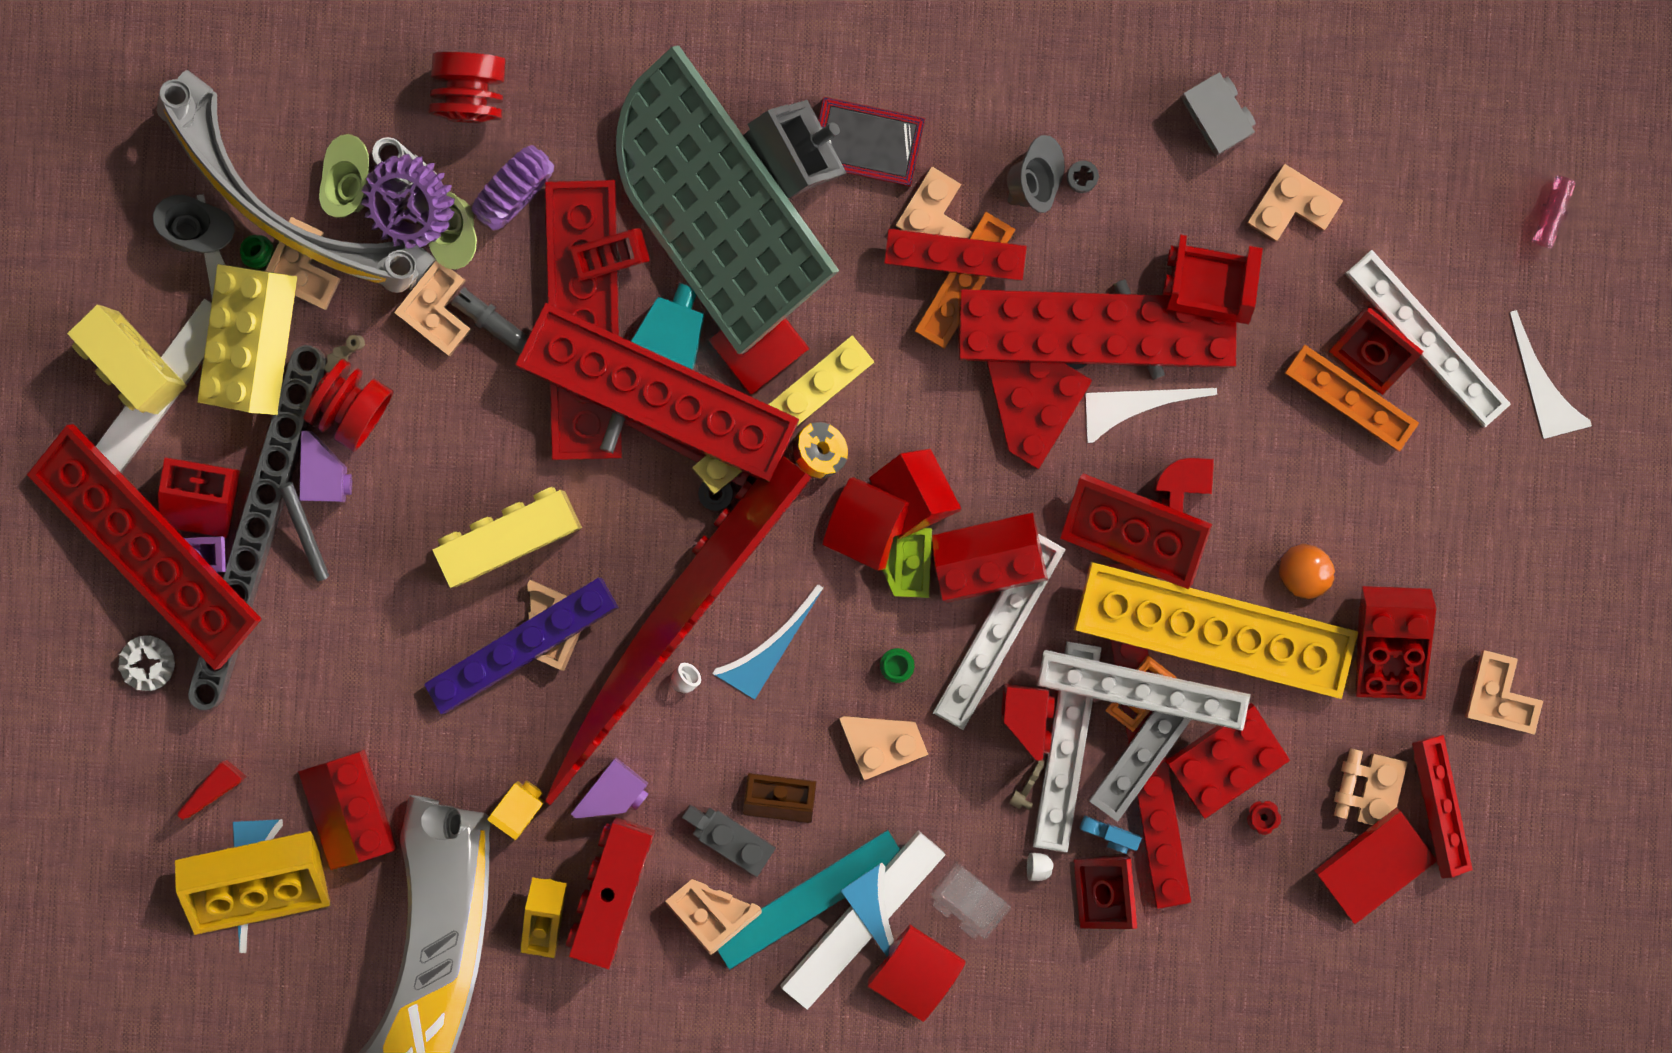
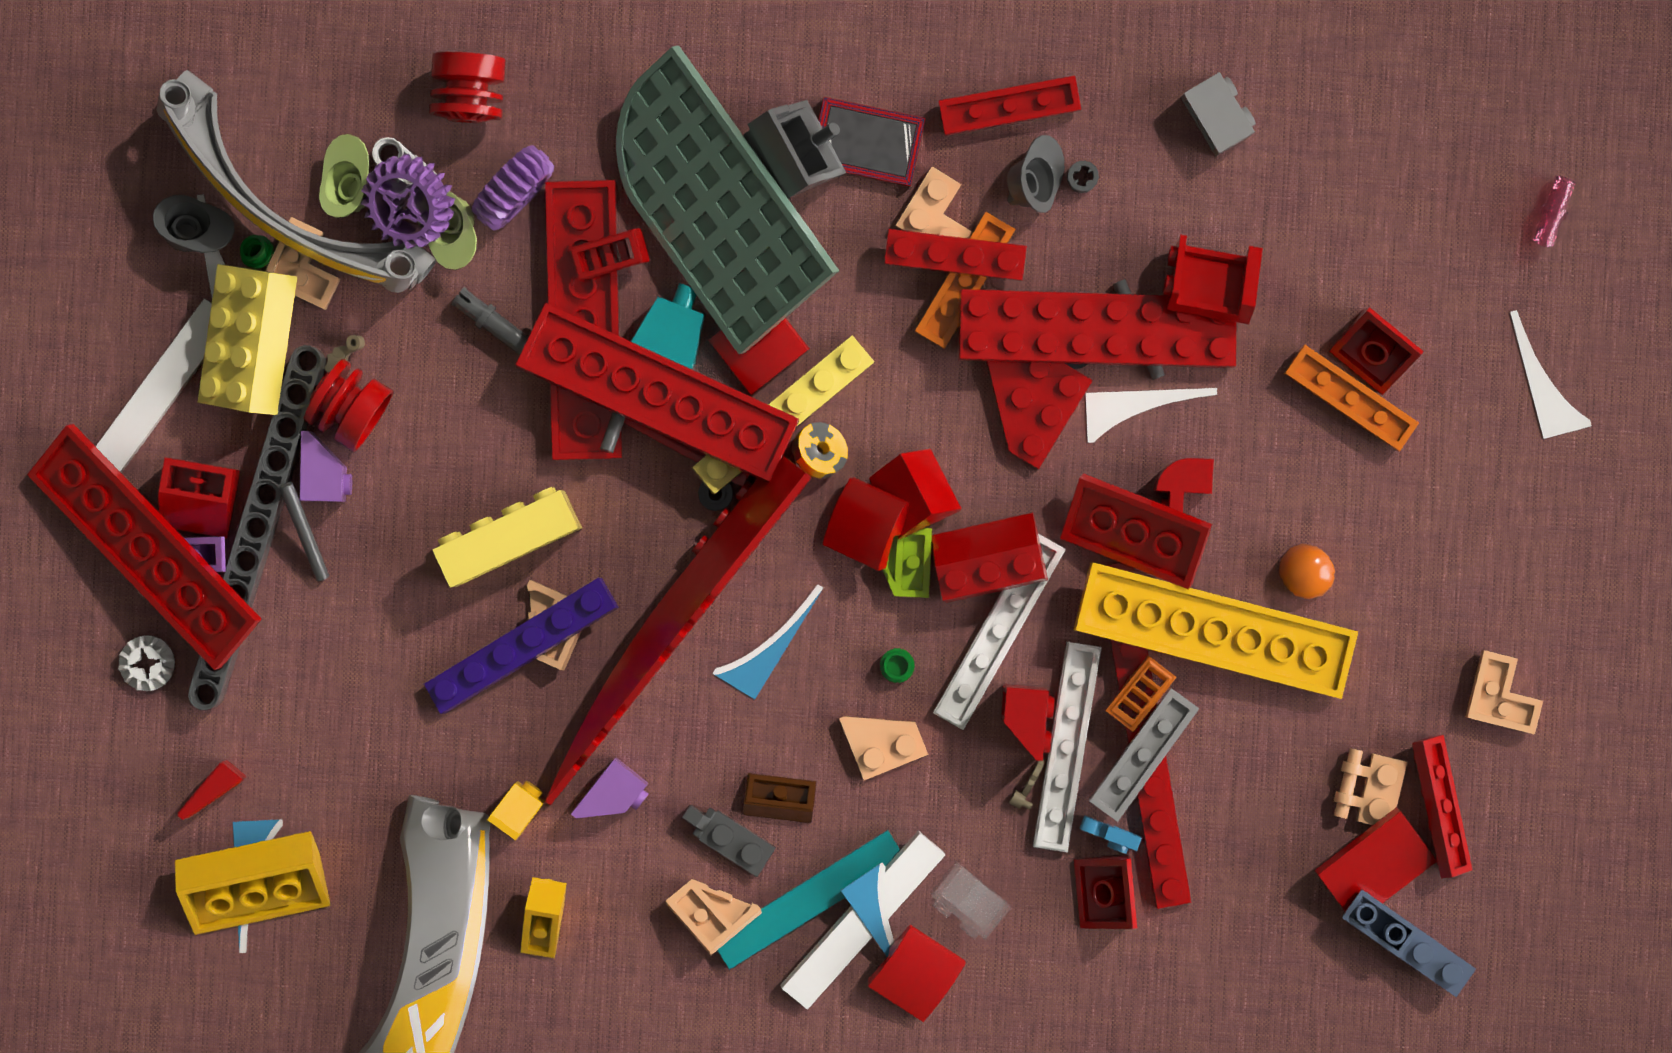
(126, 360): light yellow brick -> none
(347, 810): red slope -> none
(426, 309): light nougat plate -> none
(605, 915): red brick -> none
(685, 678): white hinge -> none
(1009, 105): none -> red plate
(1039, 867): white hinge -> none
(1143, 690): white tile -> none
(1227, 762): red plate -> none
(1273, 817): red plate -> none
(1289, 195): light nougat plate -> none
(1394, 642): red slope -> none
(1408, 943): none -> sand blue slope
(1439, 349): white tile -> none

